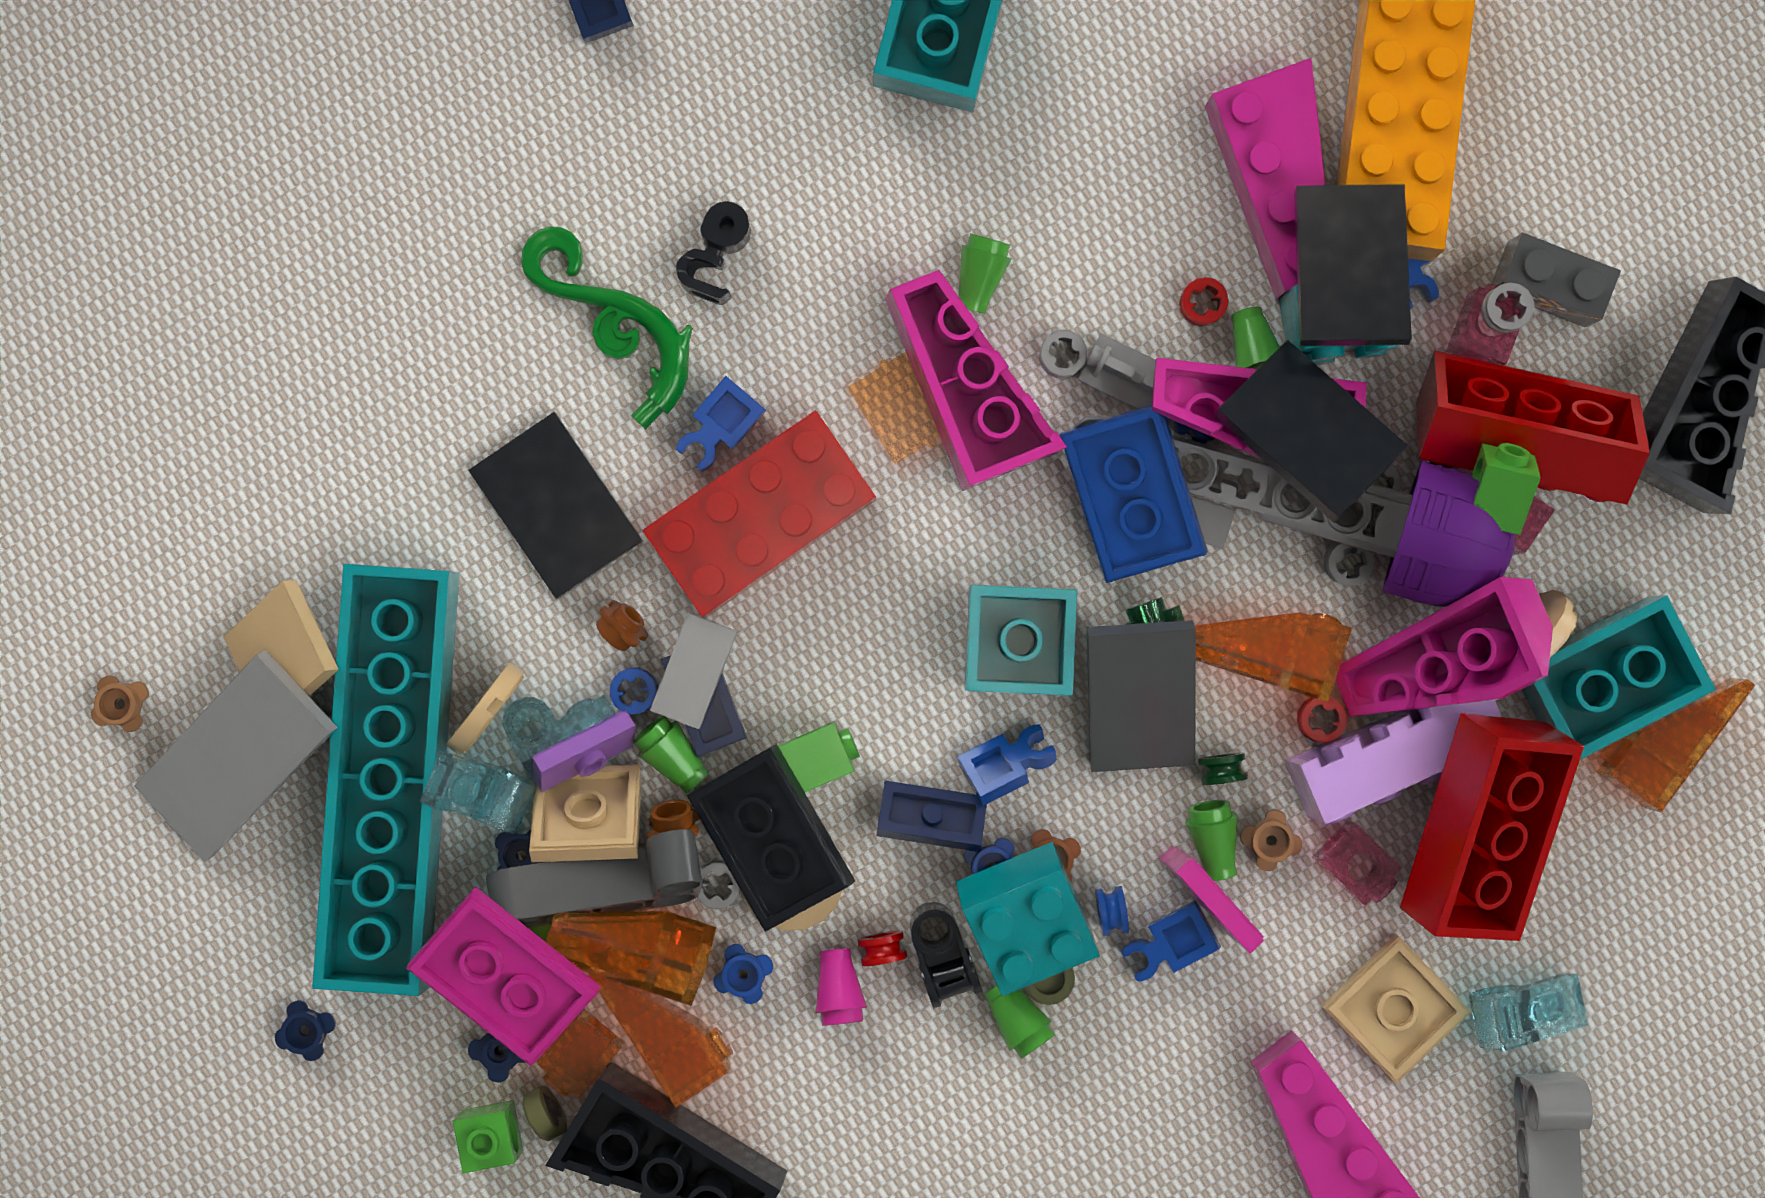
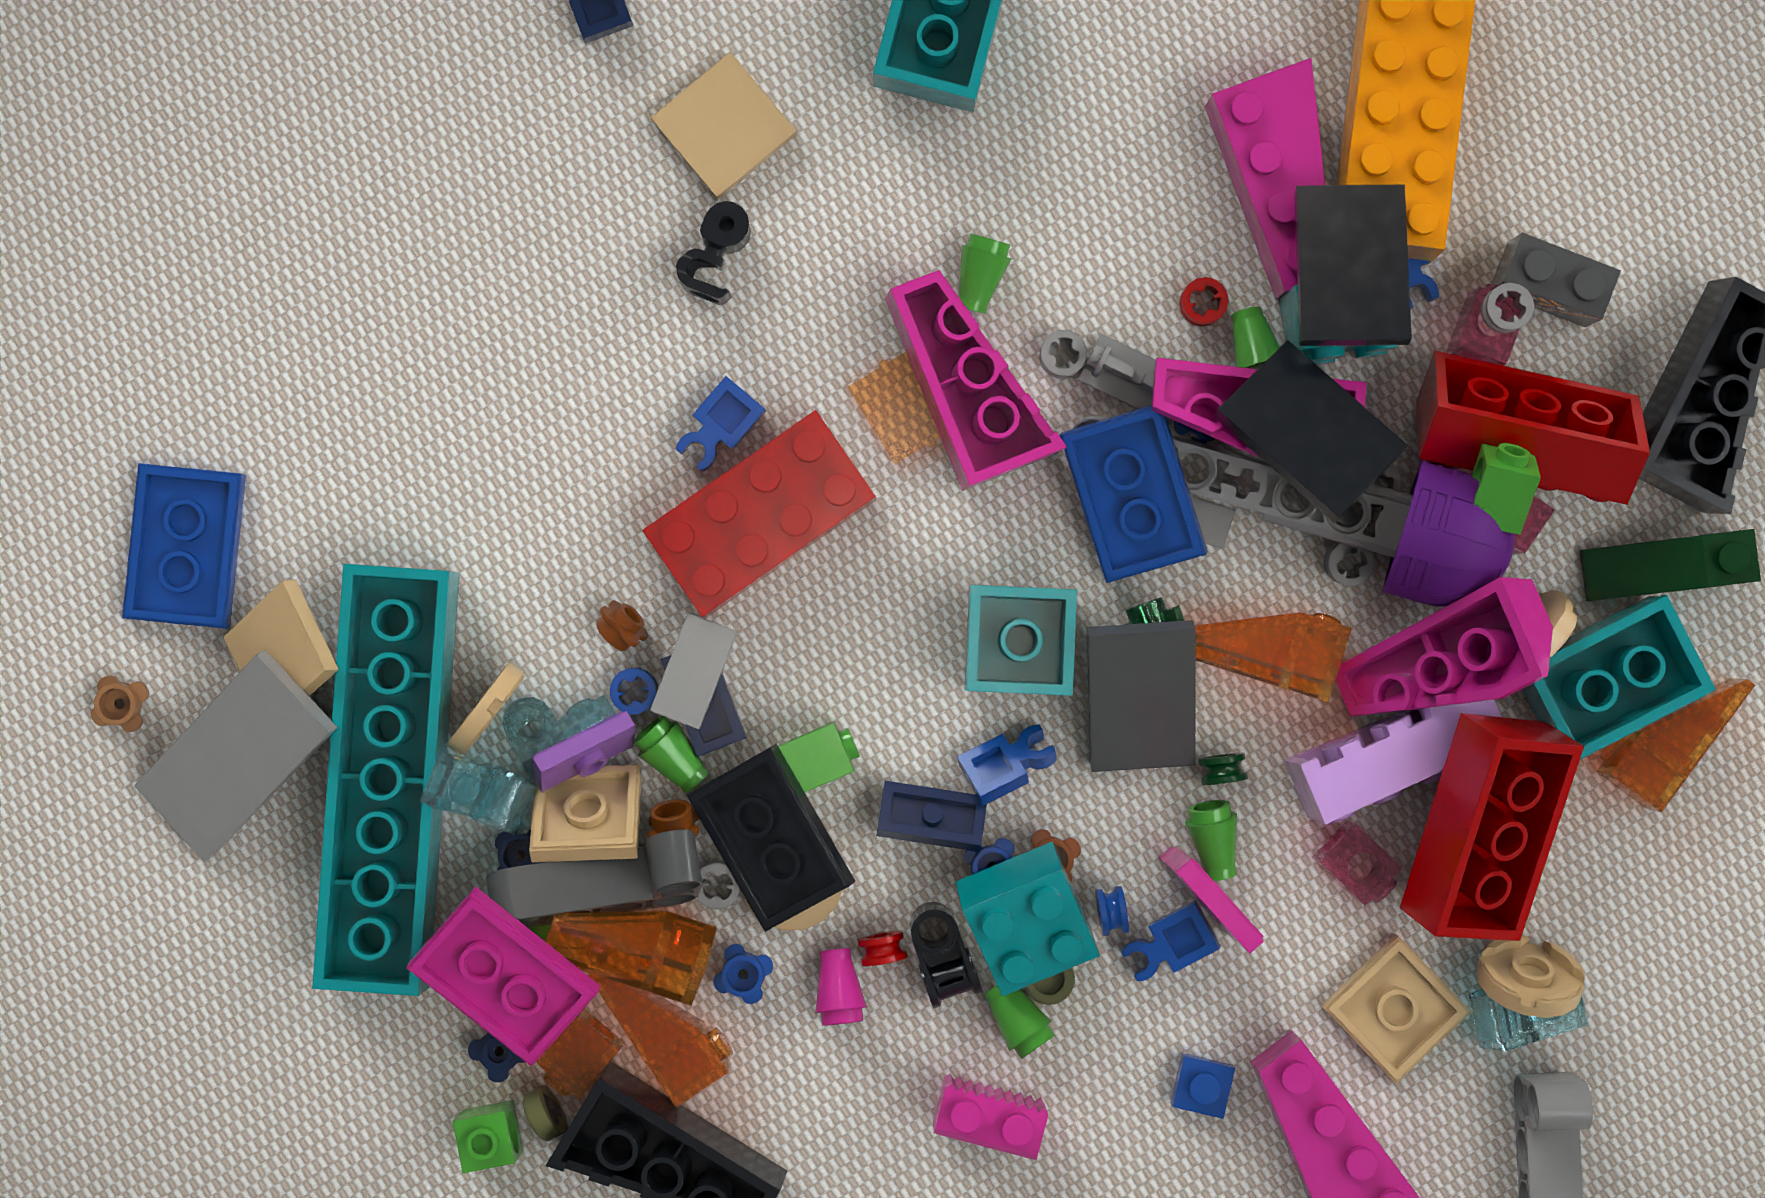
(184, 546): none -> blue tile
(290, 1034): dark blue plate -> none
(555, 505): black tile -> none
(619, 305): green plant -> none
(724, 125): none -> tan tile
(990, 1117): none -> dark pink brick
(1202, 1085): none -> blue plate
(1285, 844): medium nougat plate -> none
(1318, 734): red bush -> none
(1531, 977): none -> tan tile
(1670, 565): none -> dark green slope

